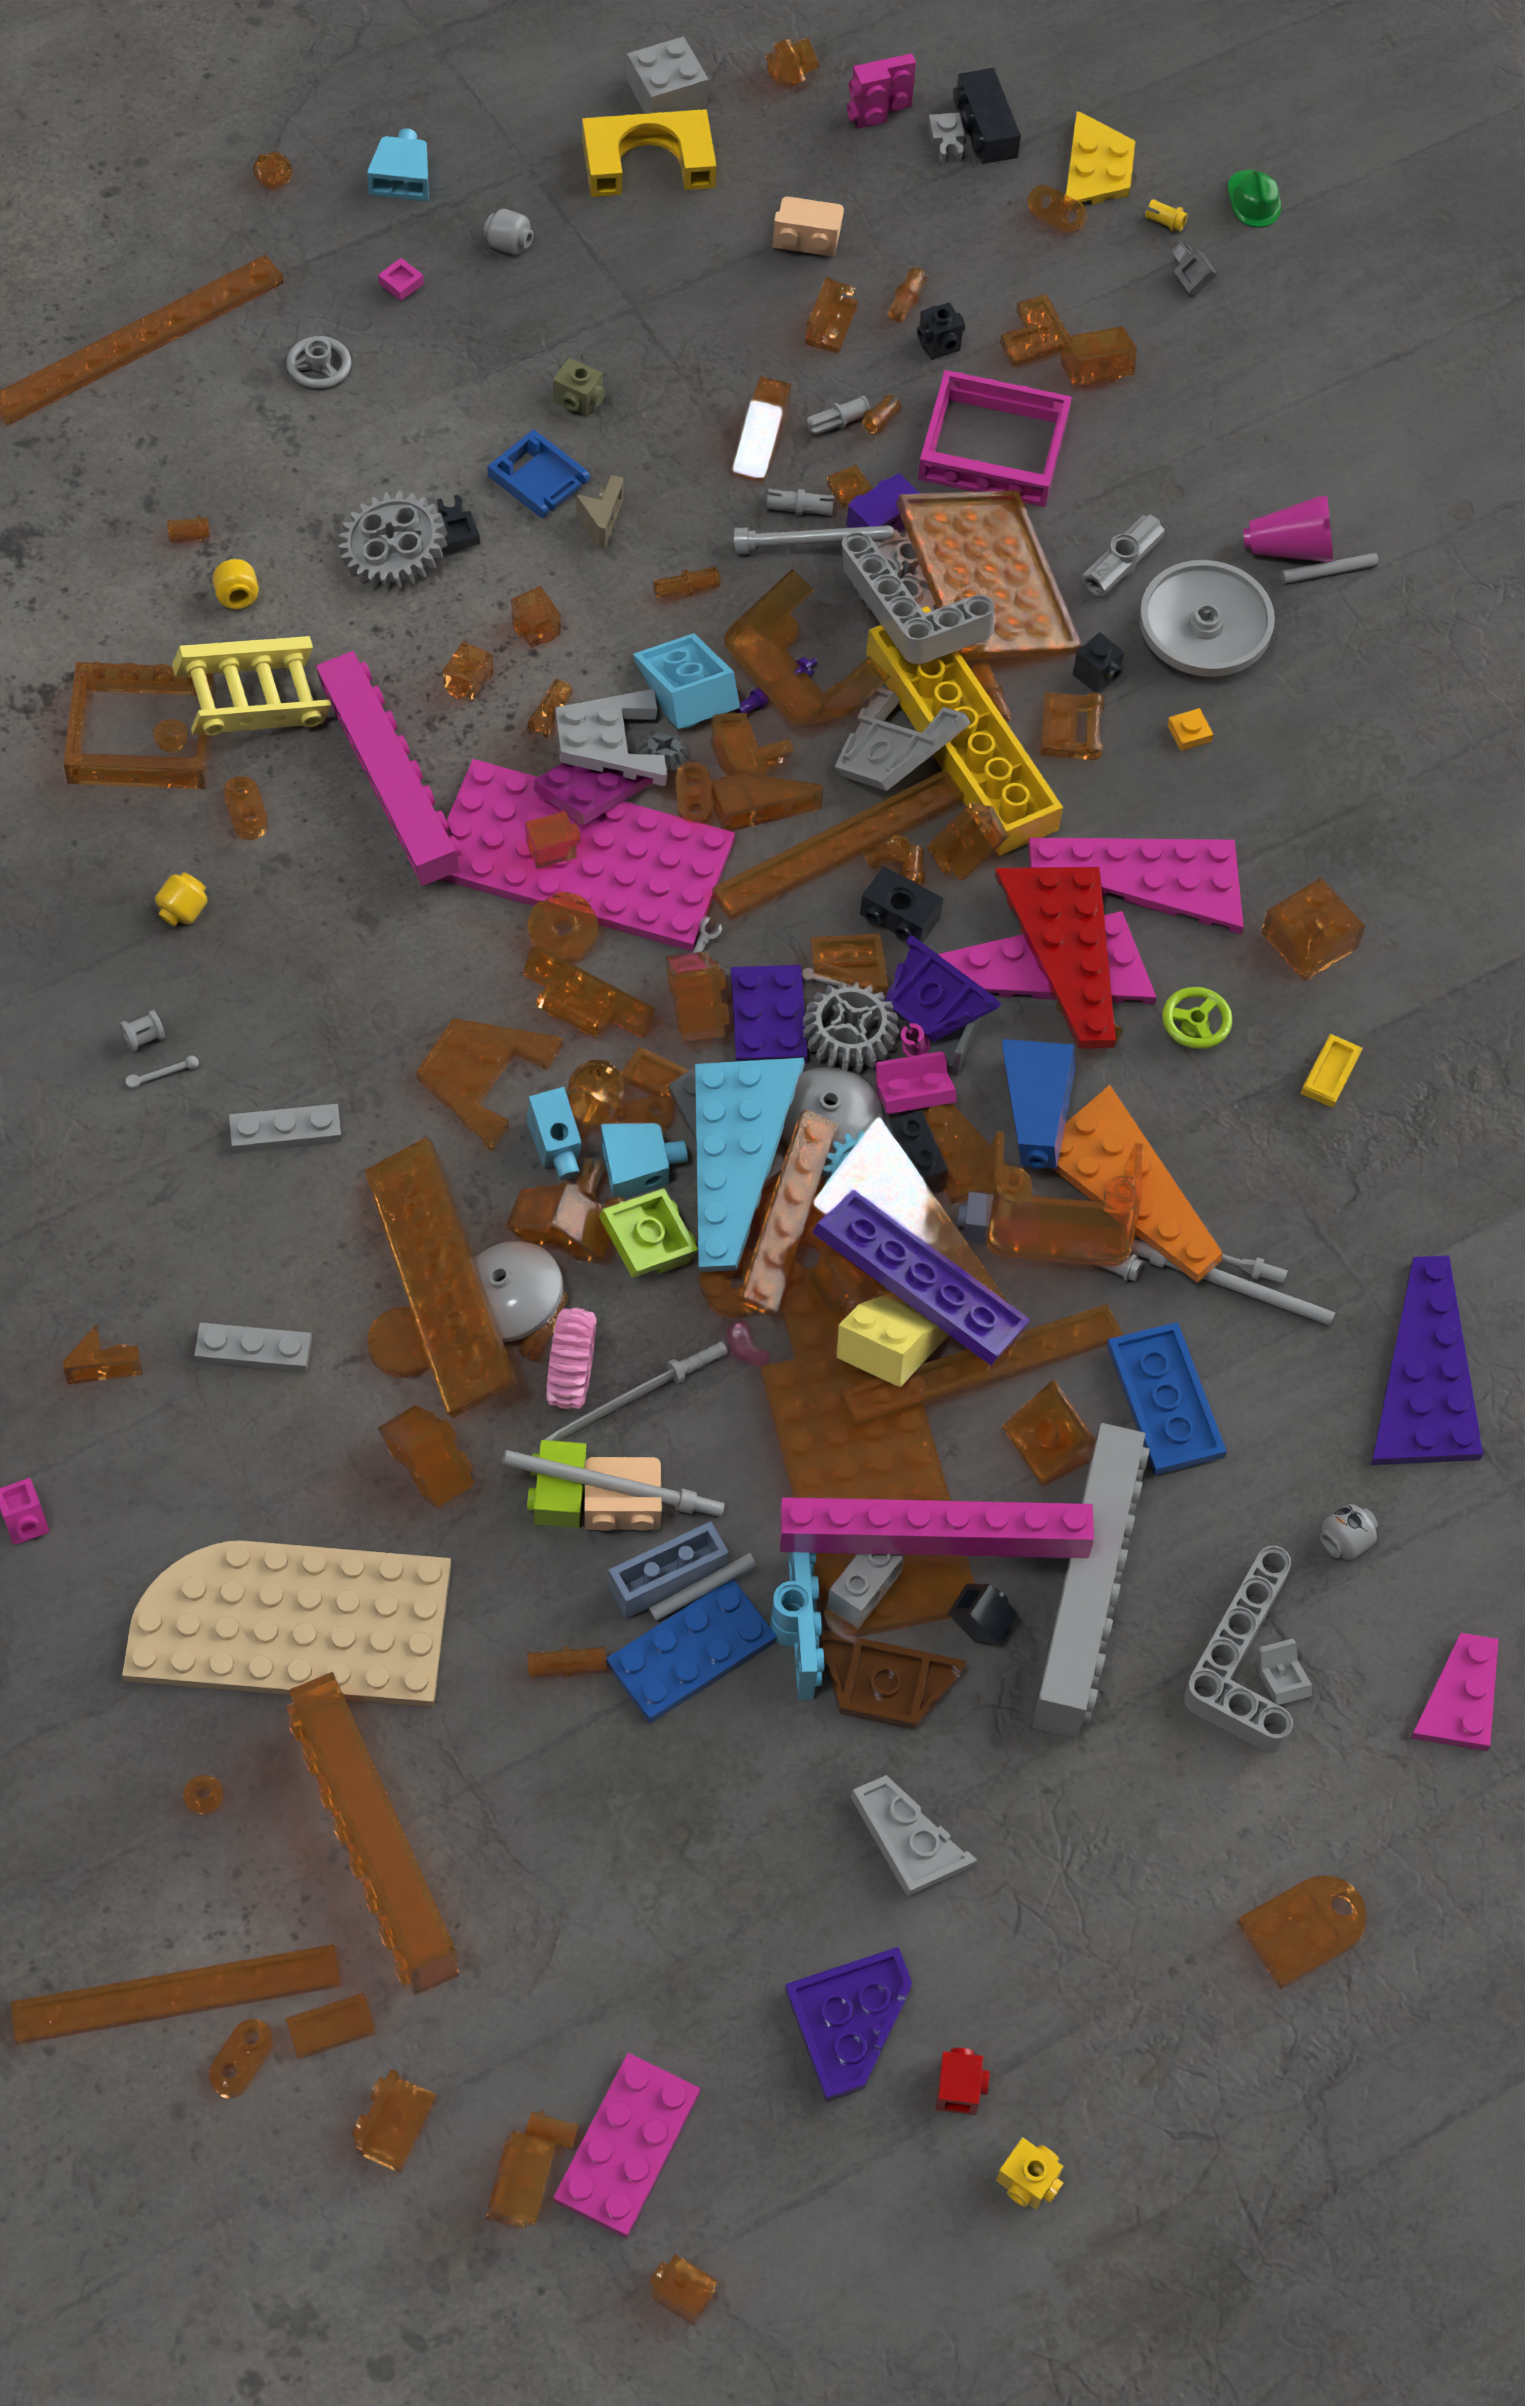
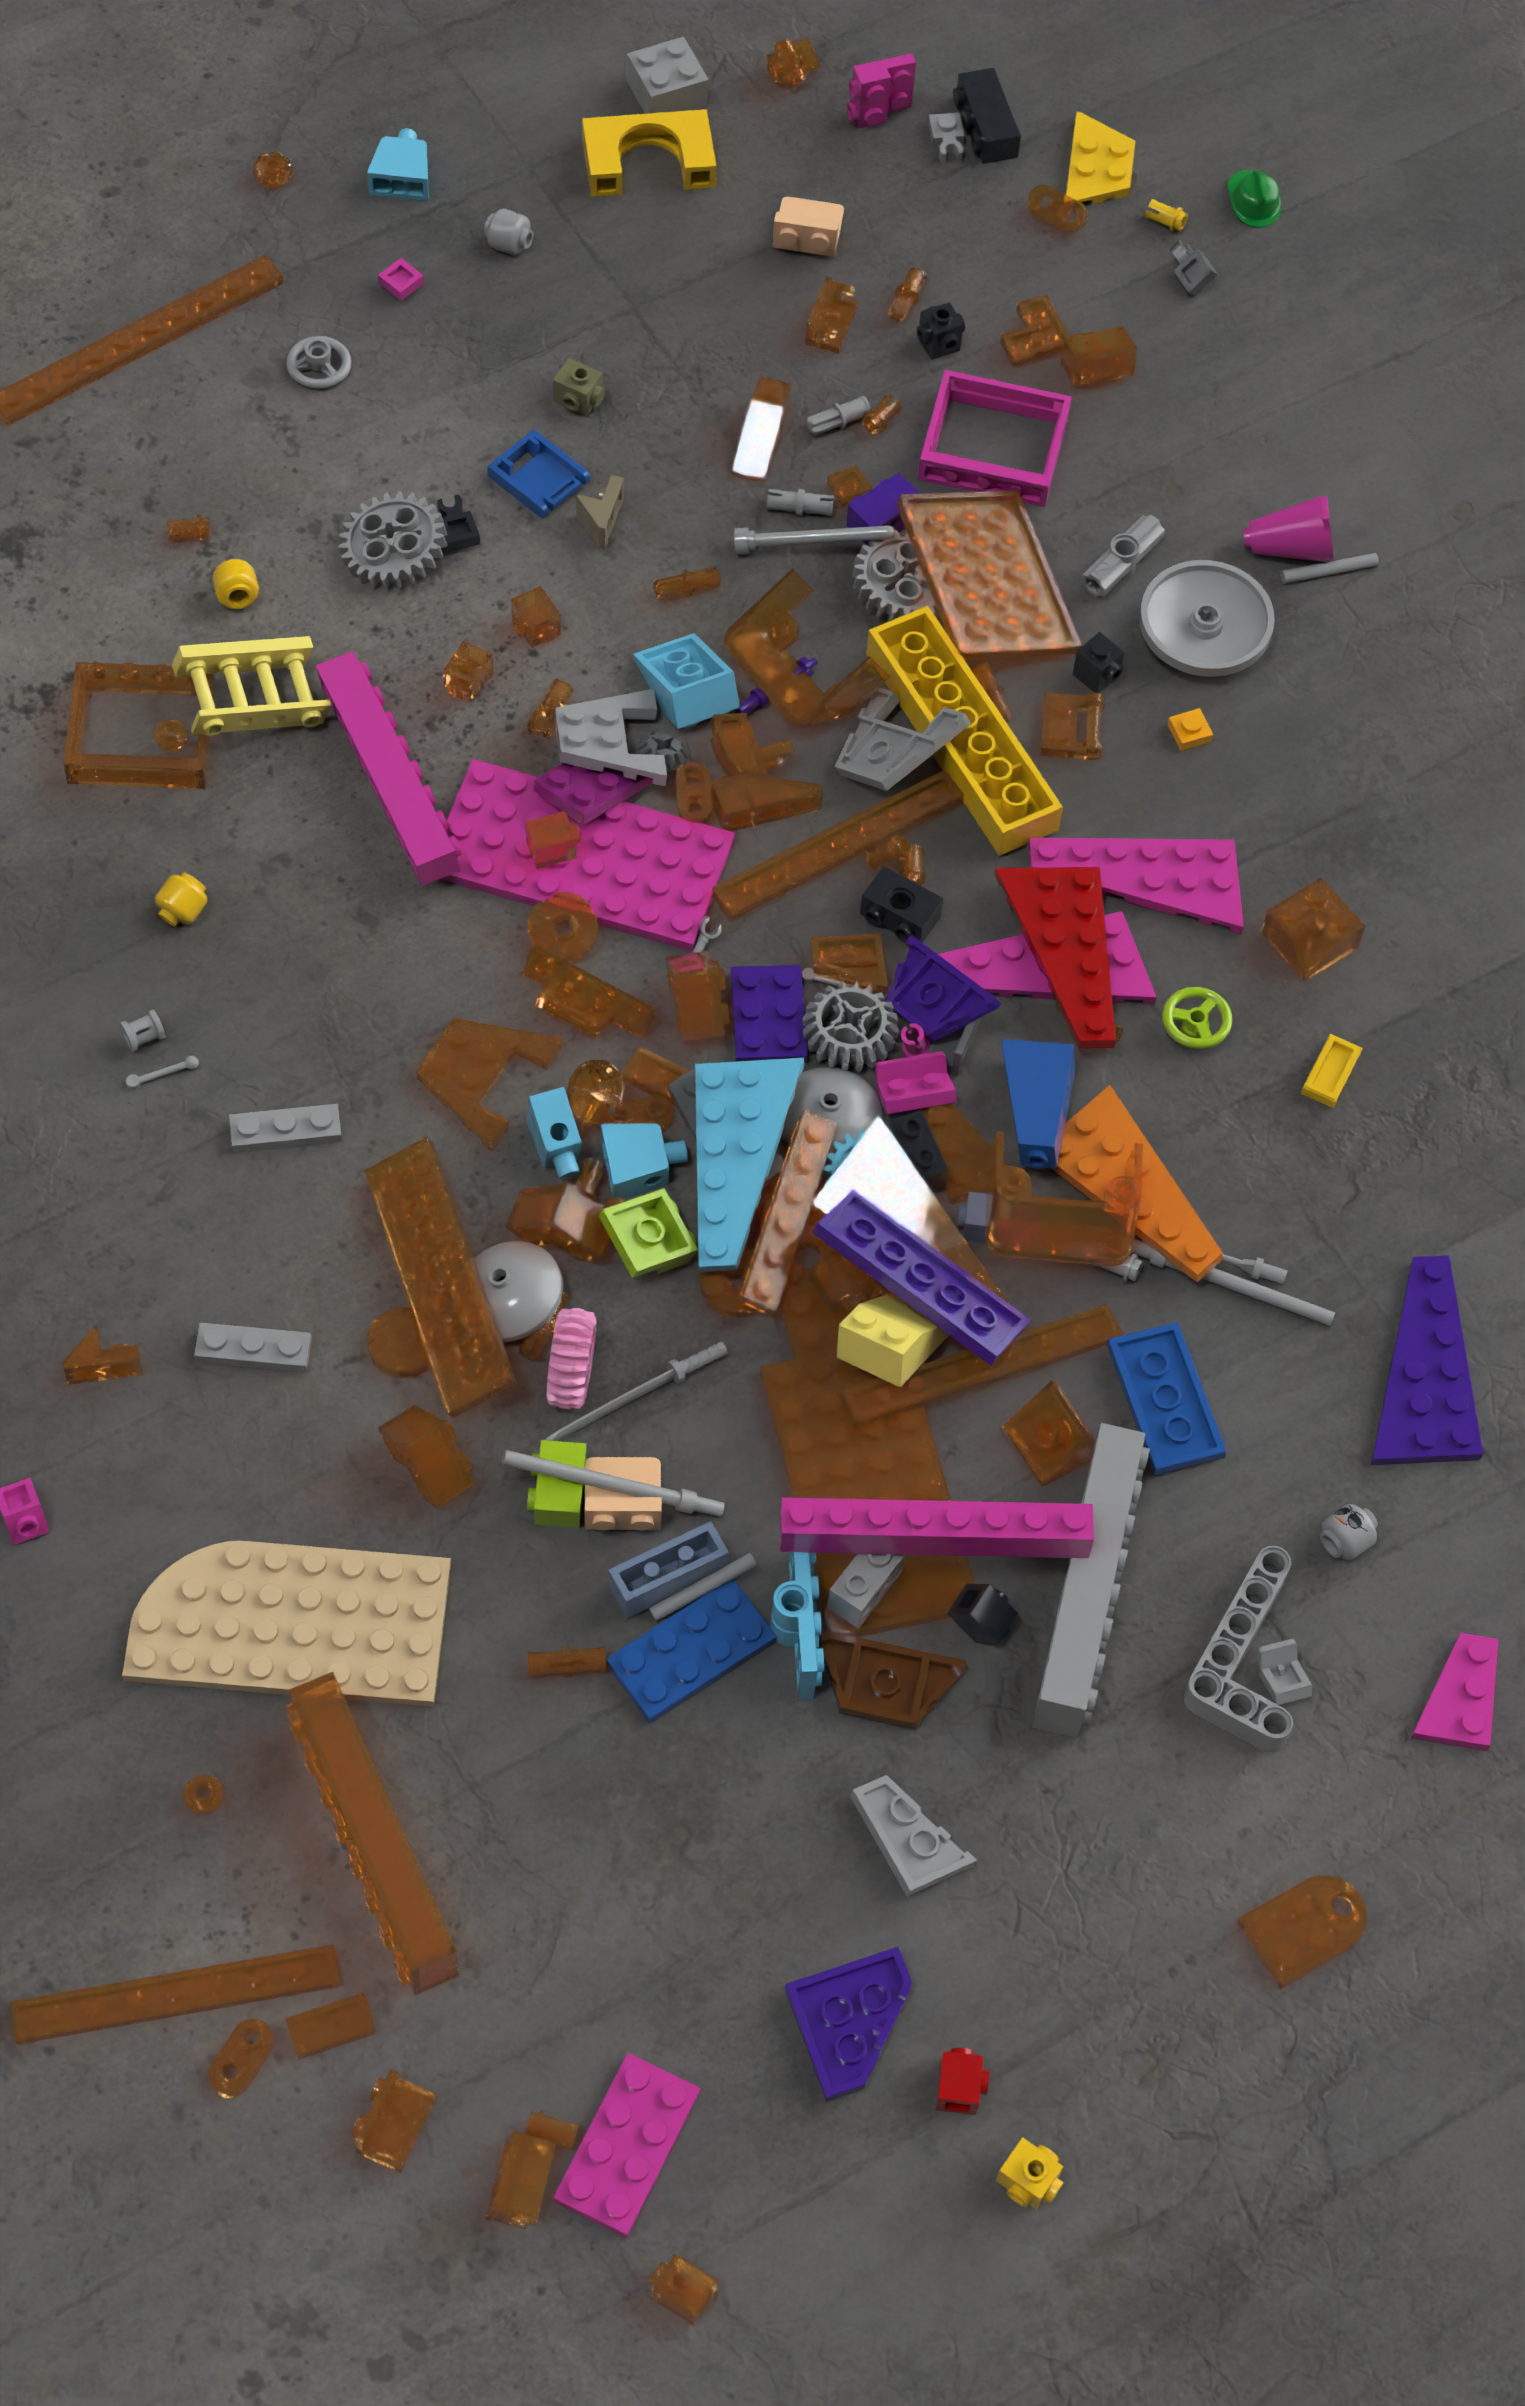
(243, 805): clear orange plate -> none
(742, 1346): clear pink arm -> none
(914, 633): light grey beam -> none
(968, 840): clear orange hinge -> none

